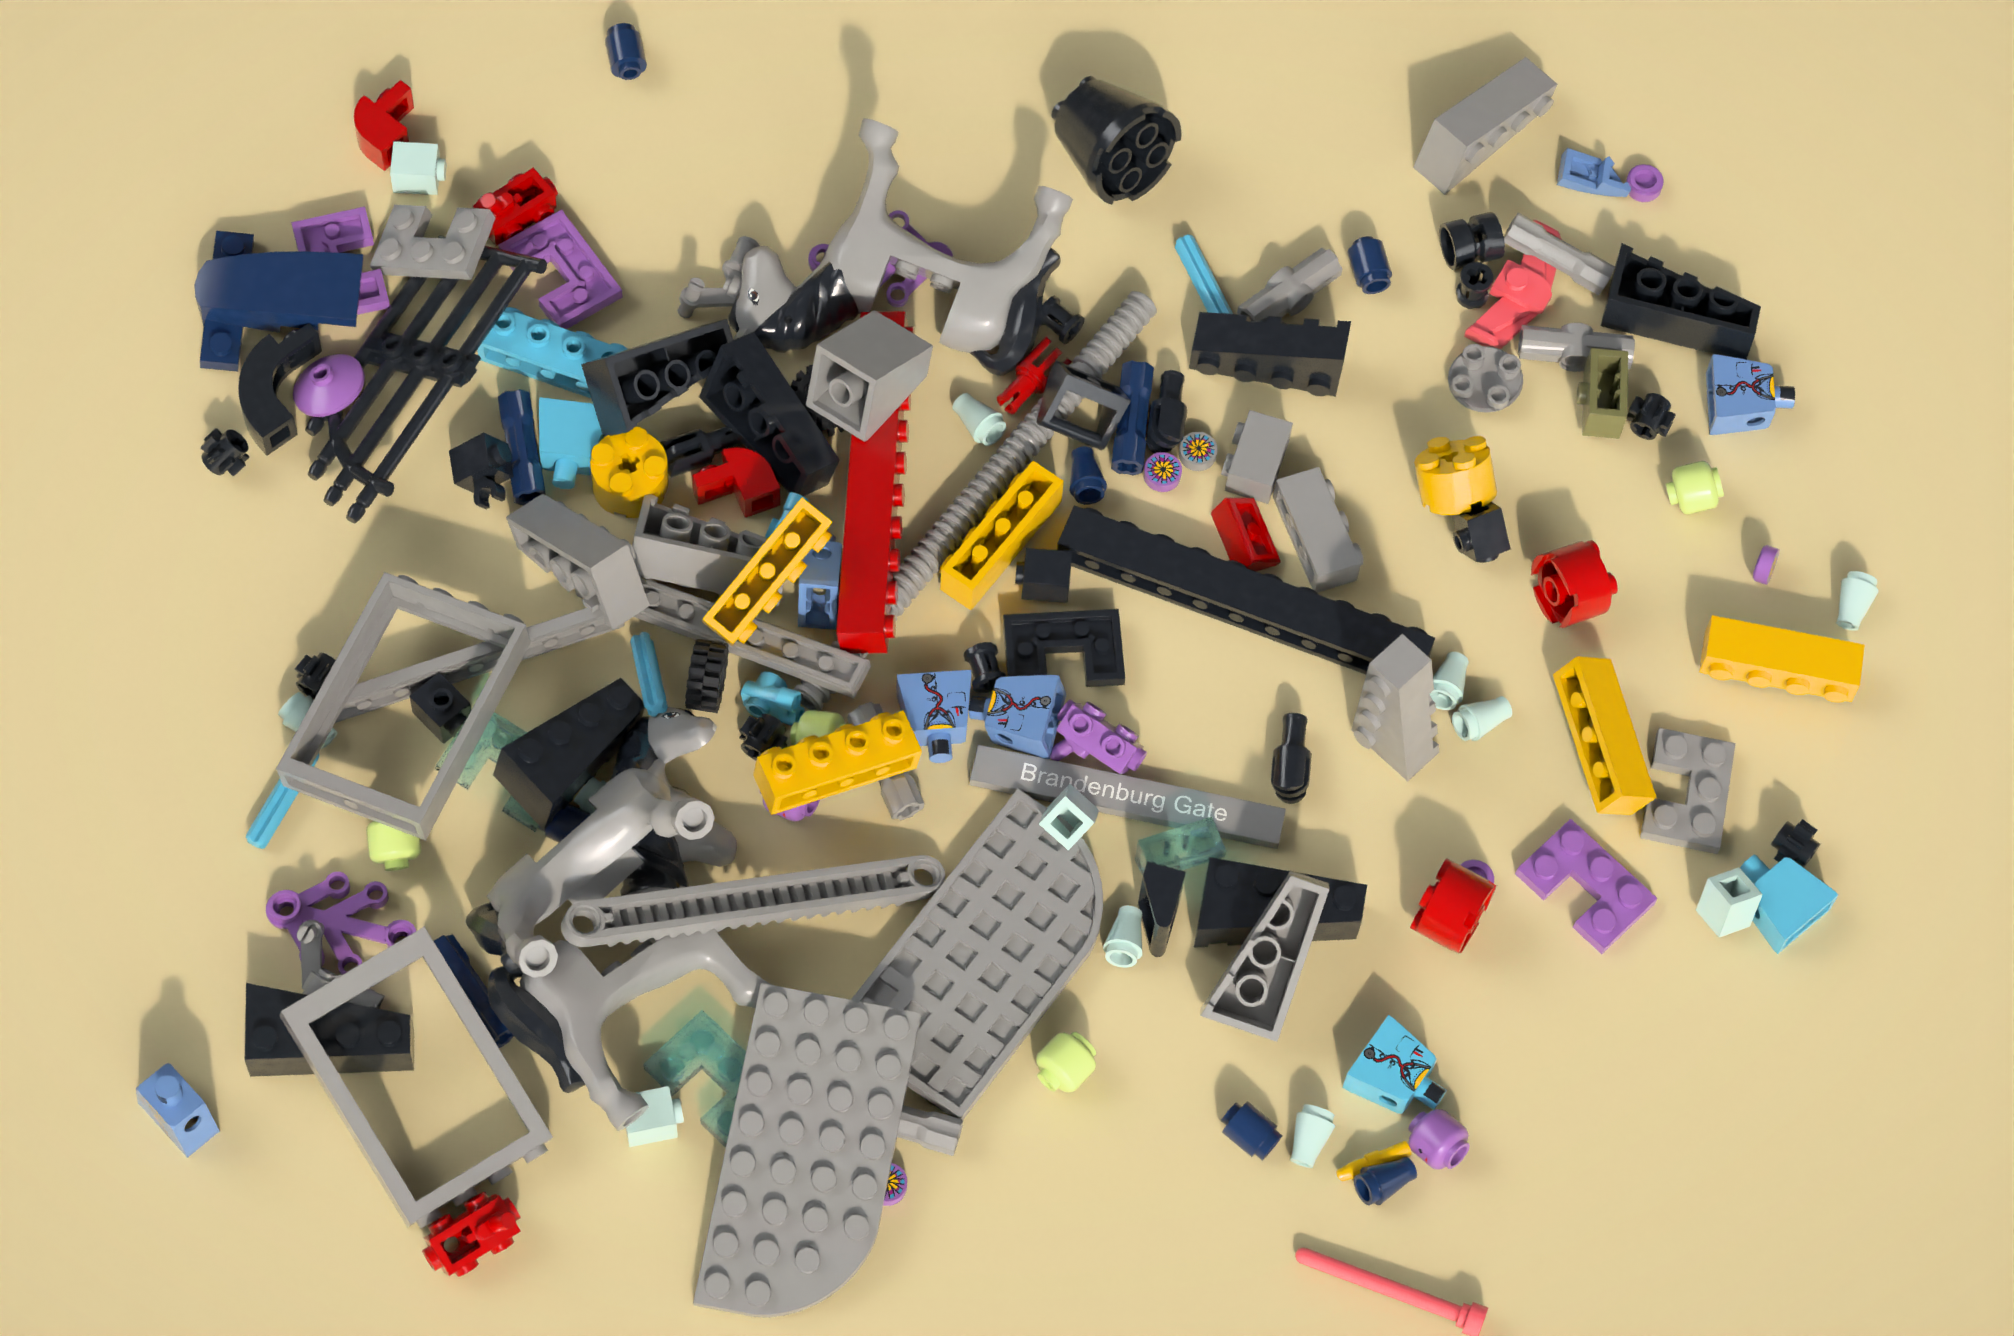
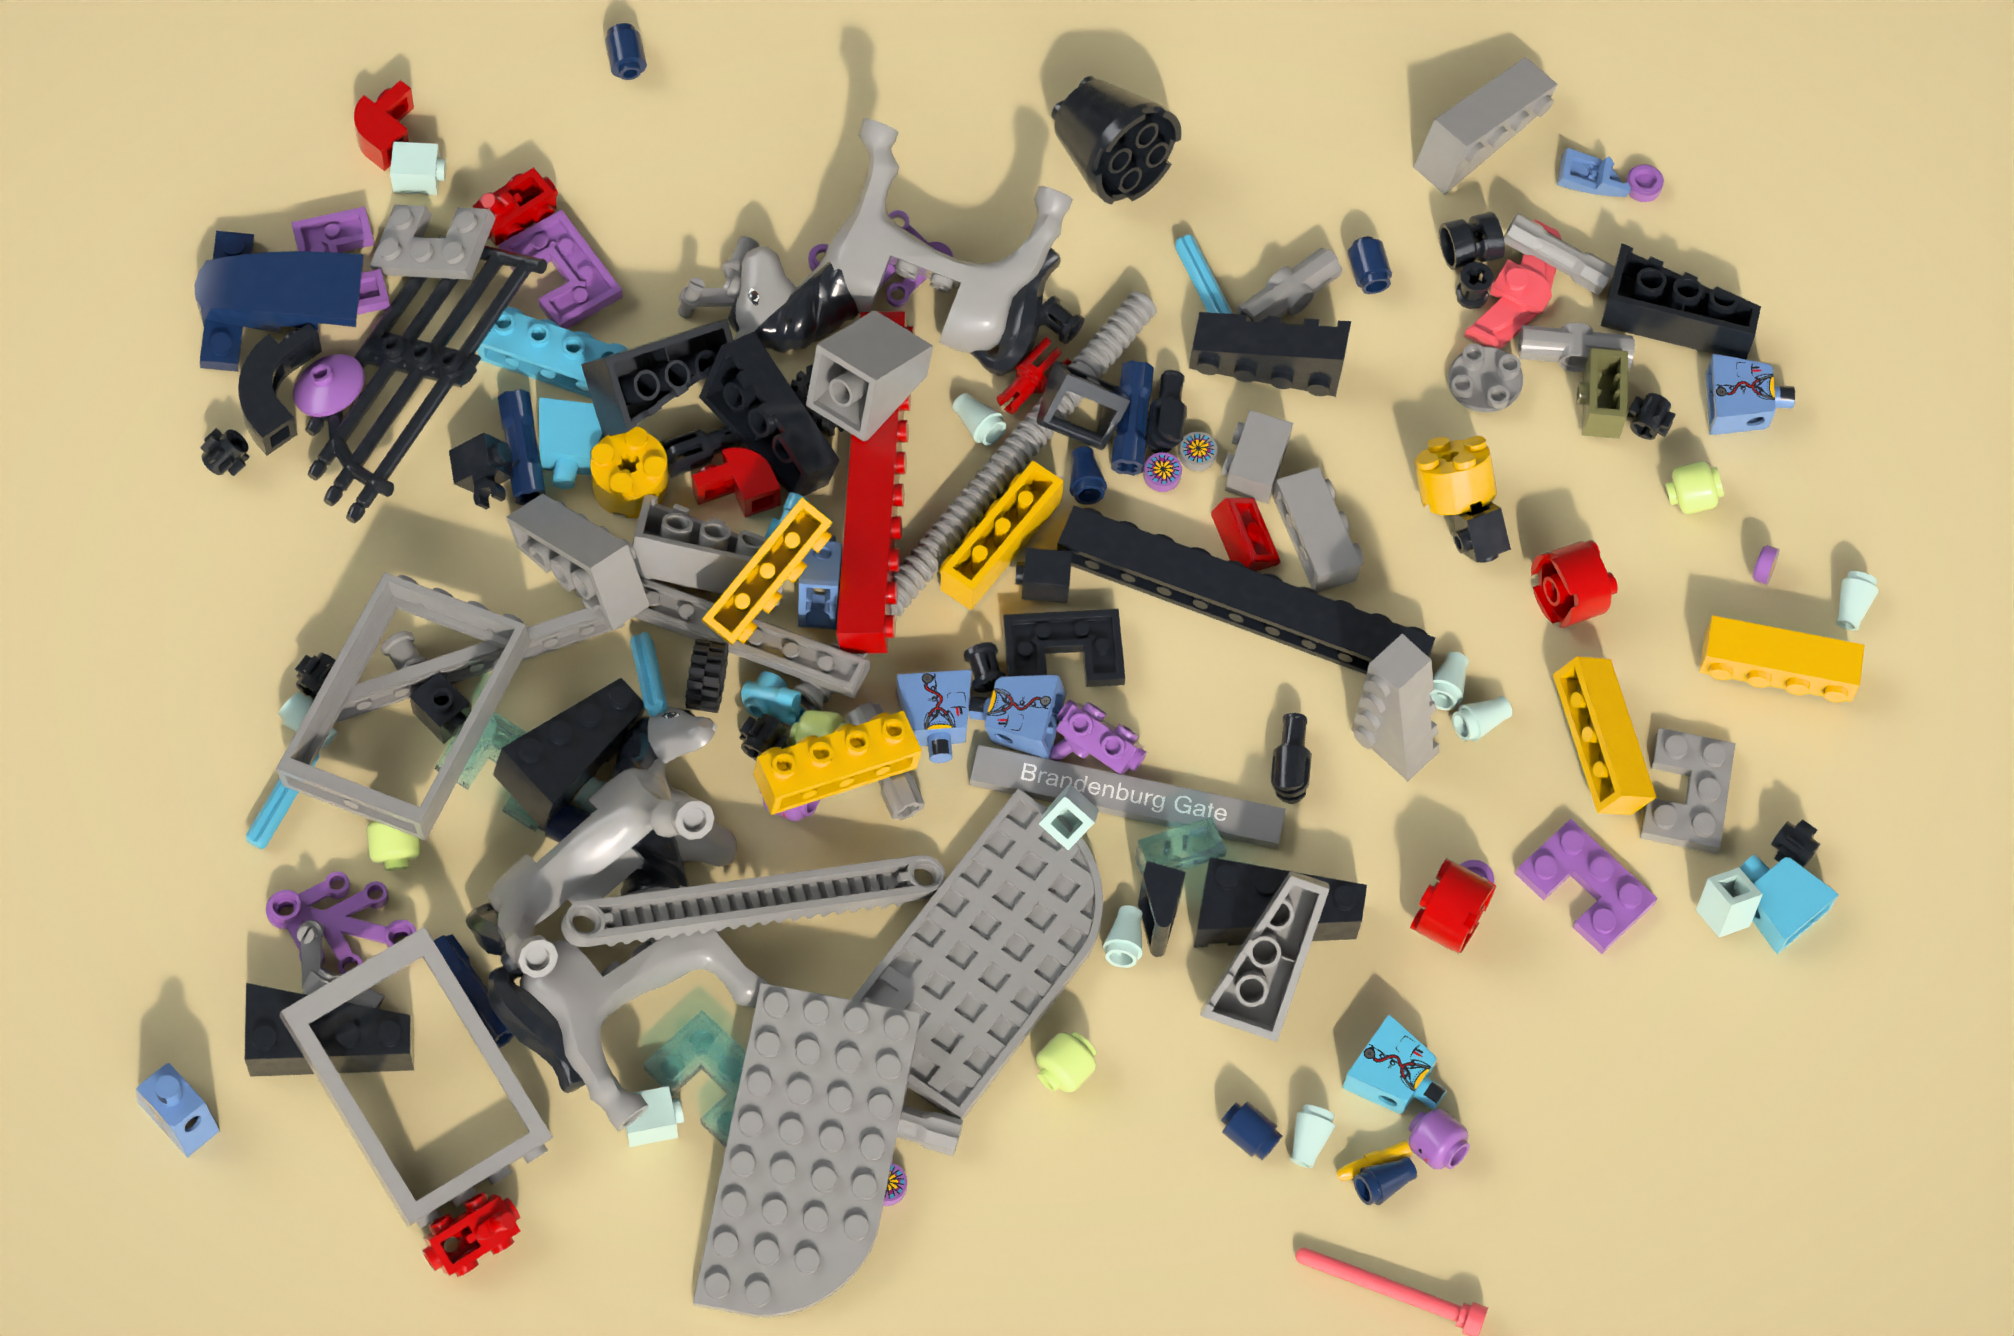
(402, 650): none -> light grey bush

